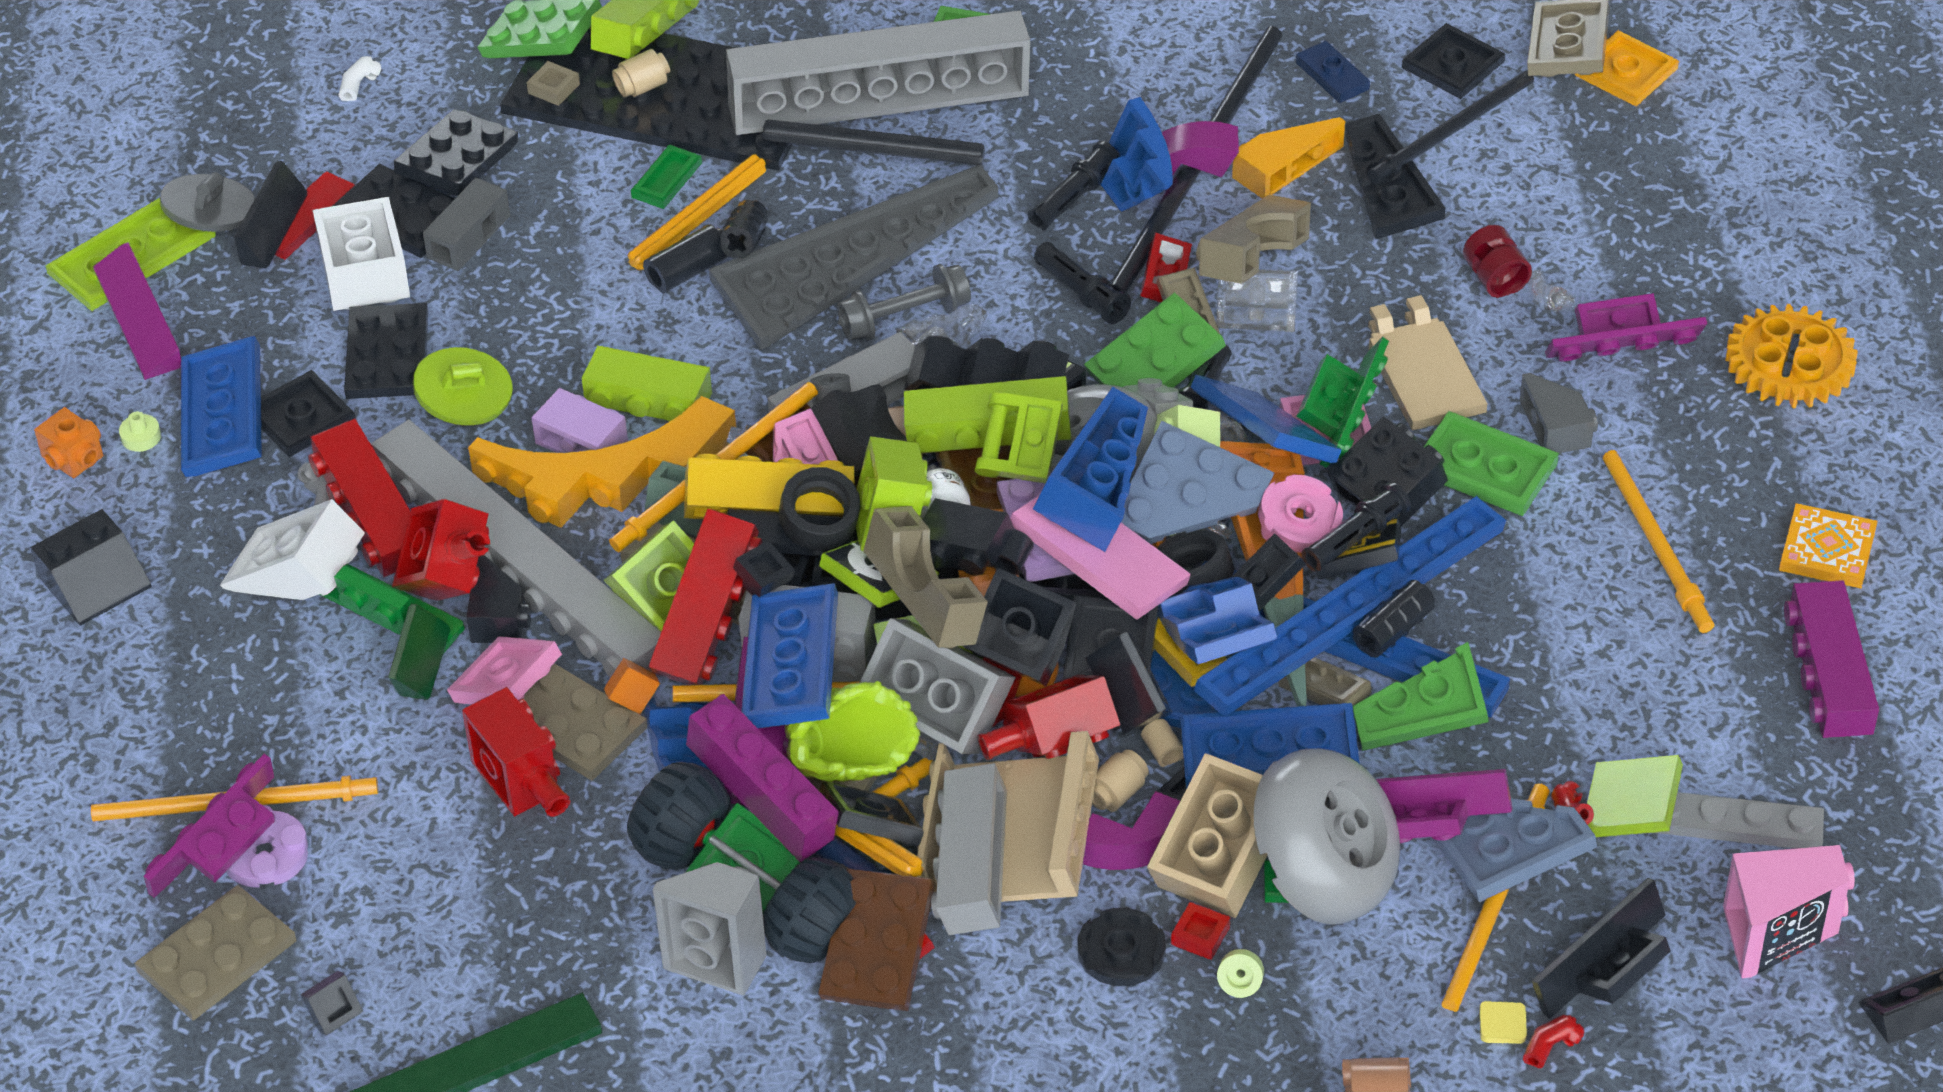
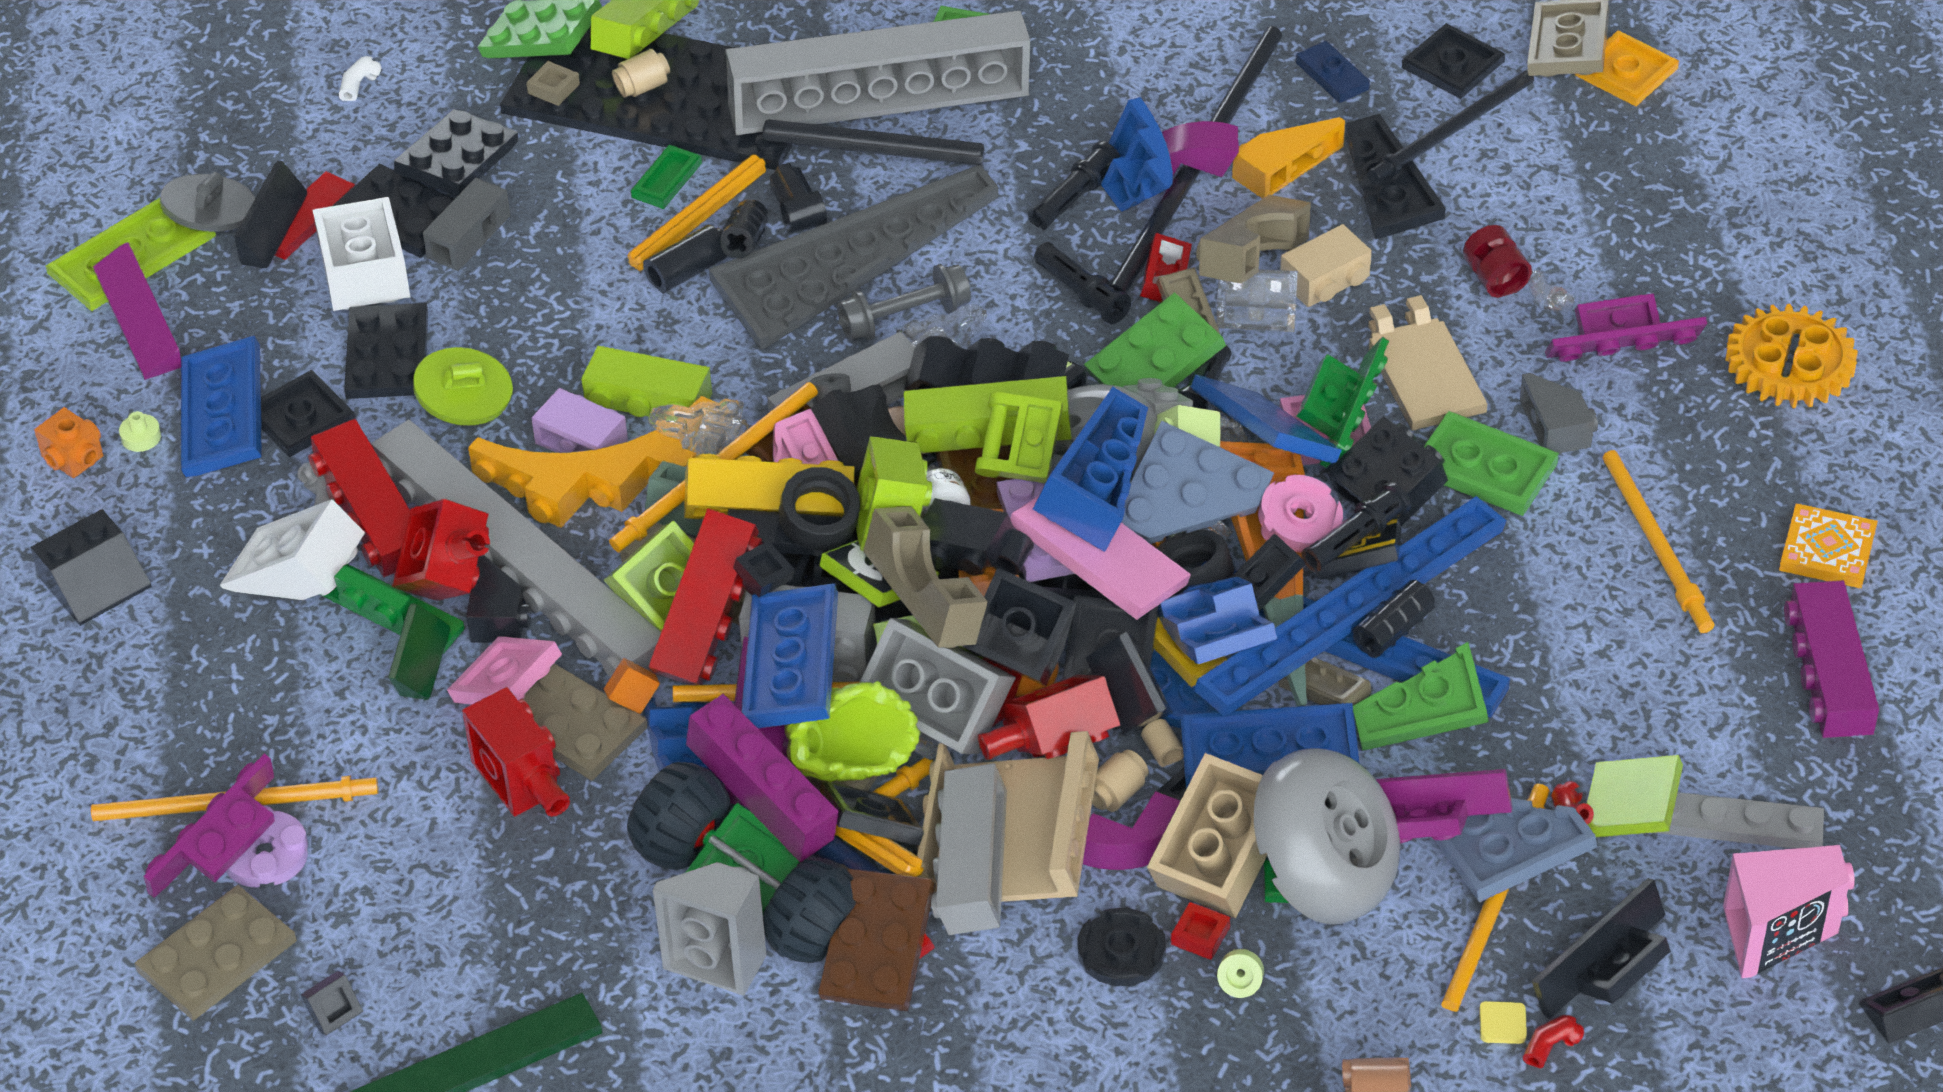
(703, 427): none -> clear rock
(797, 202): none -> black piece
(1328, 265): none -> tan brick

